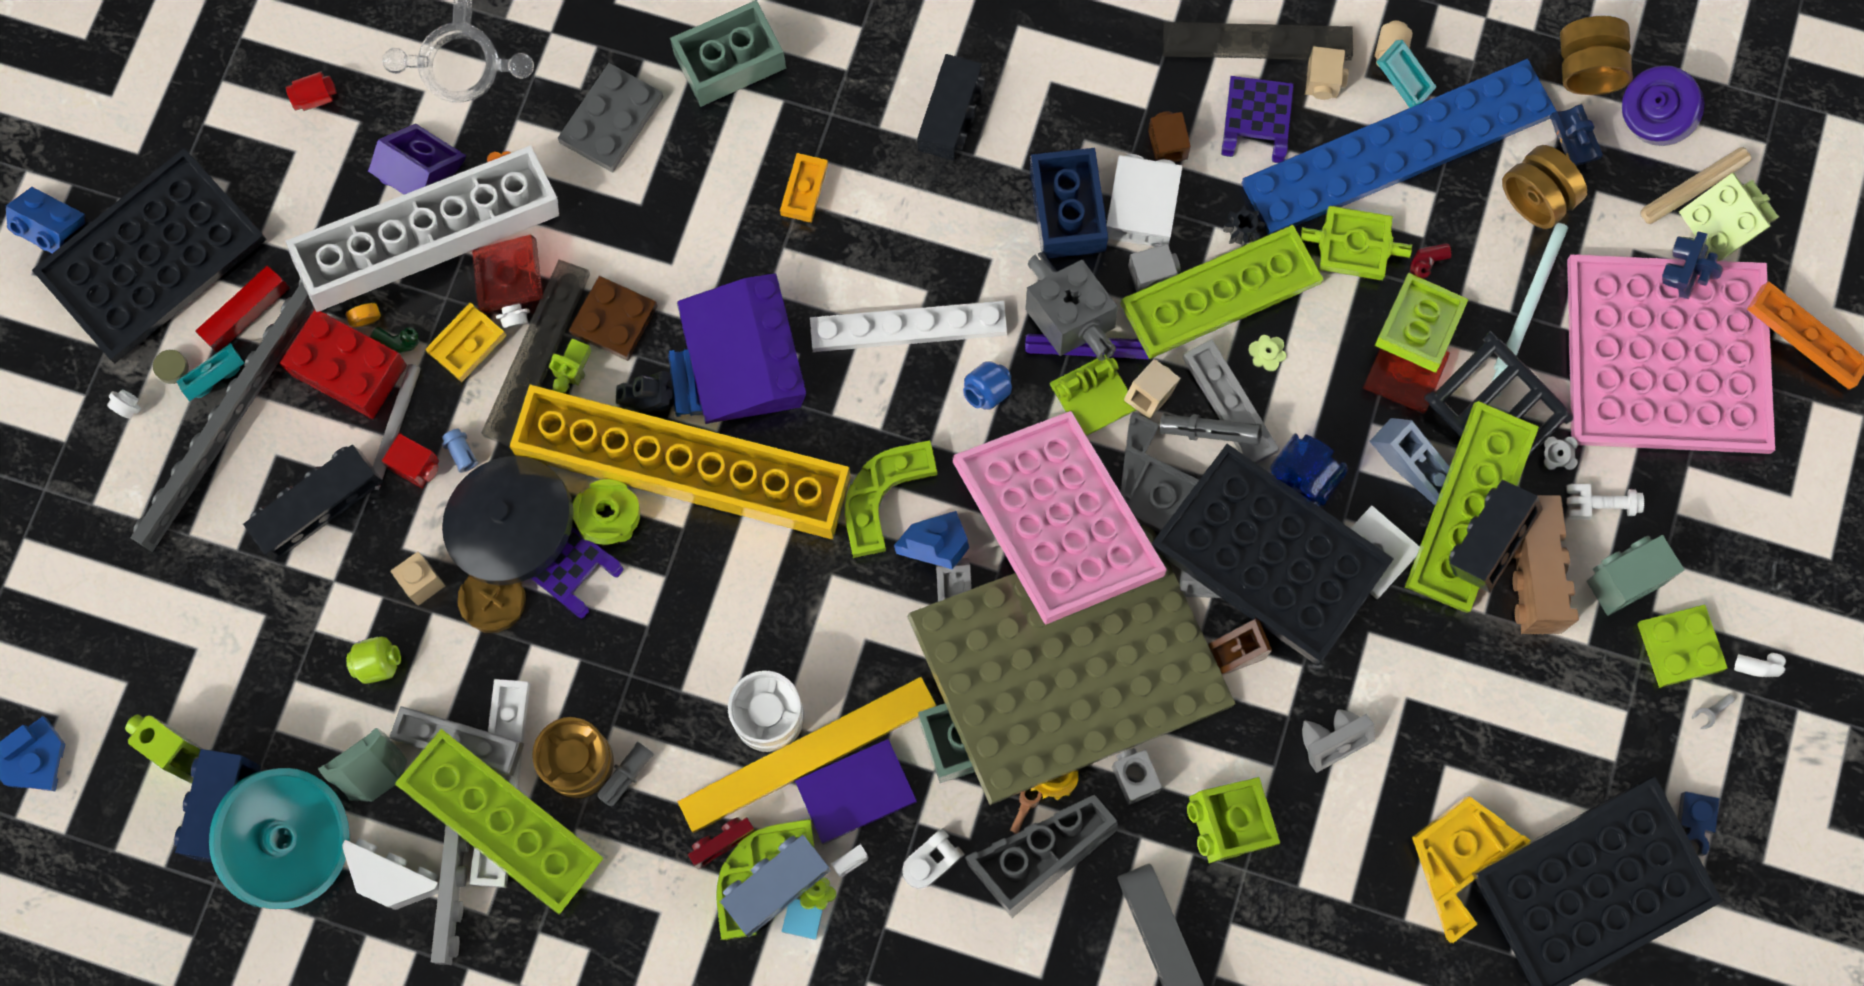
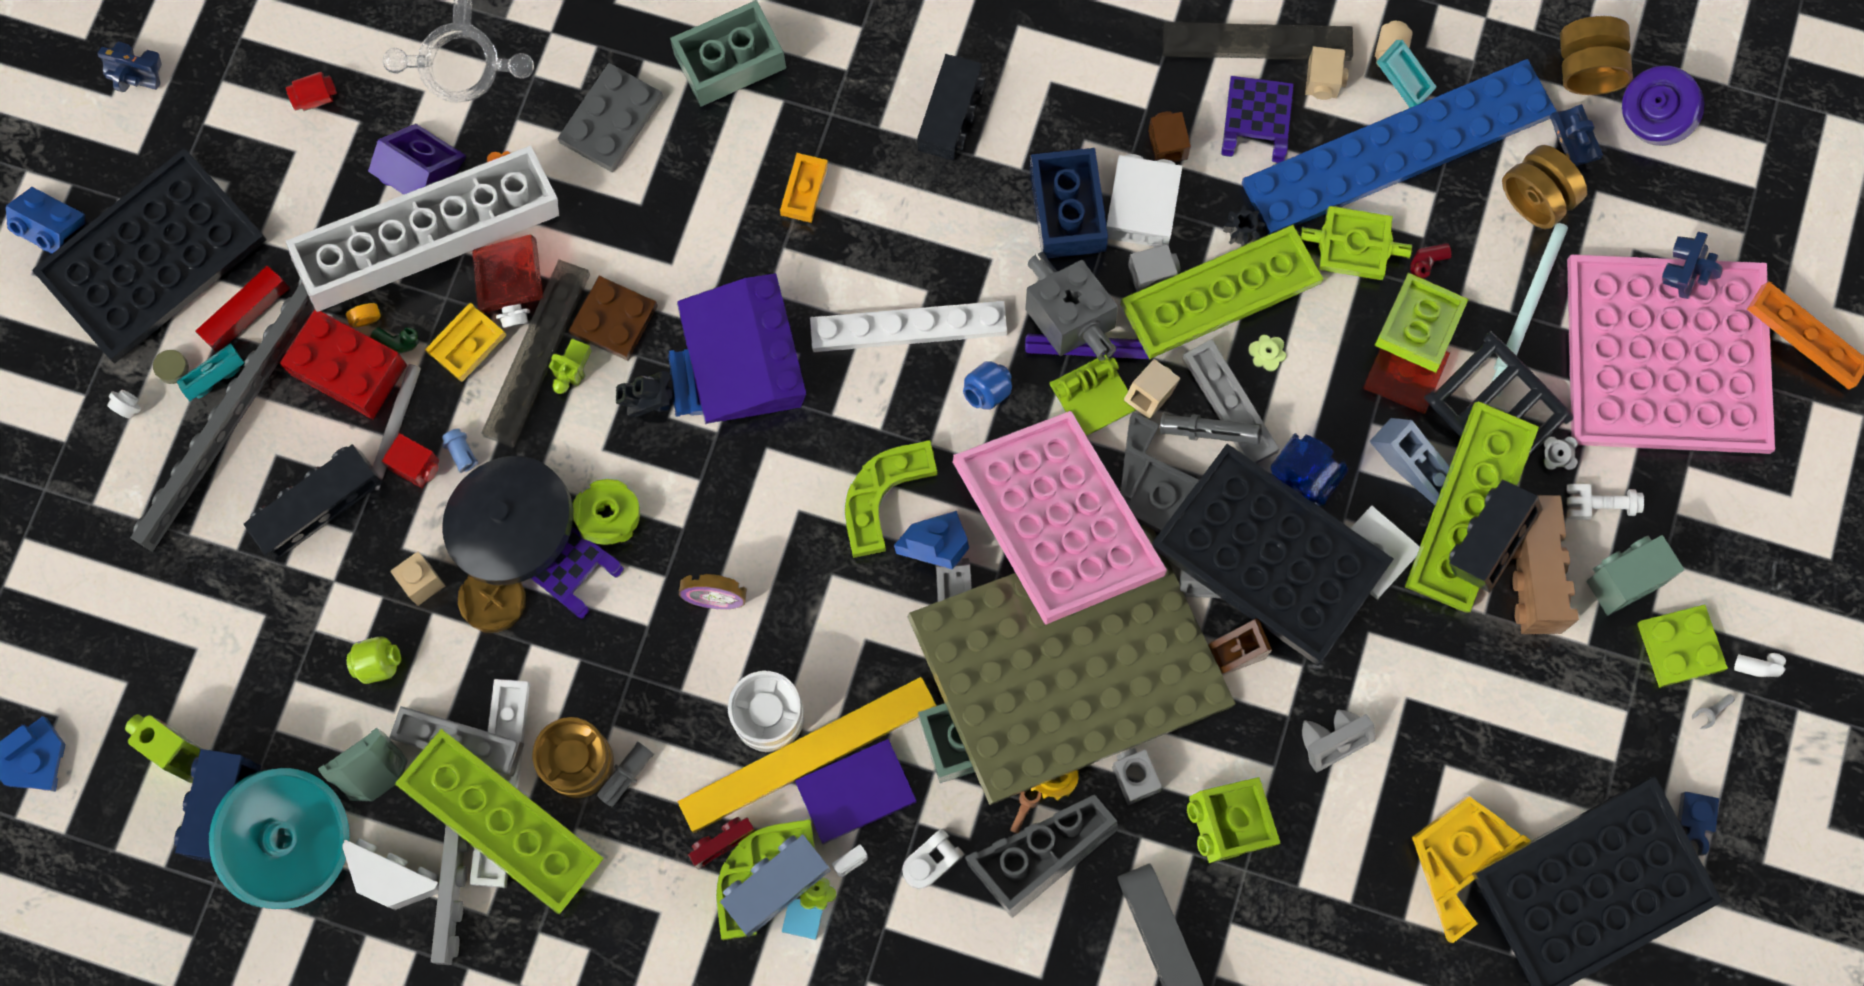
(127, 69): none -> dark blue hips
(681, 461): yellow brick -> none
(713, 592): none -> tile
(1695, 185): tan axle -> none
(1729, 215): yellowish green plate -> none

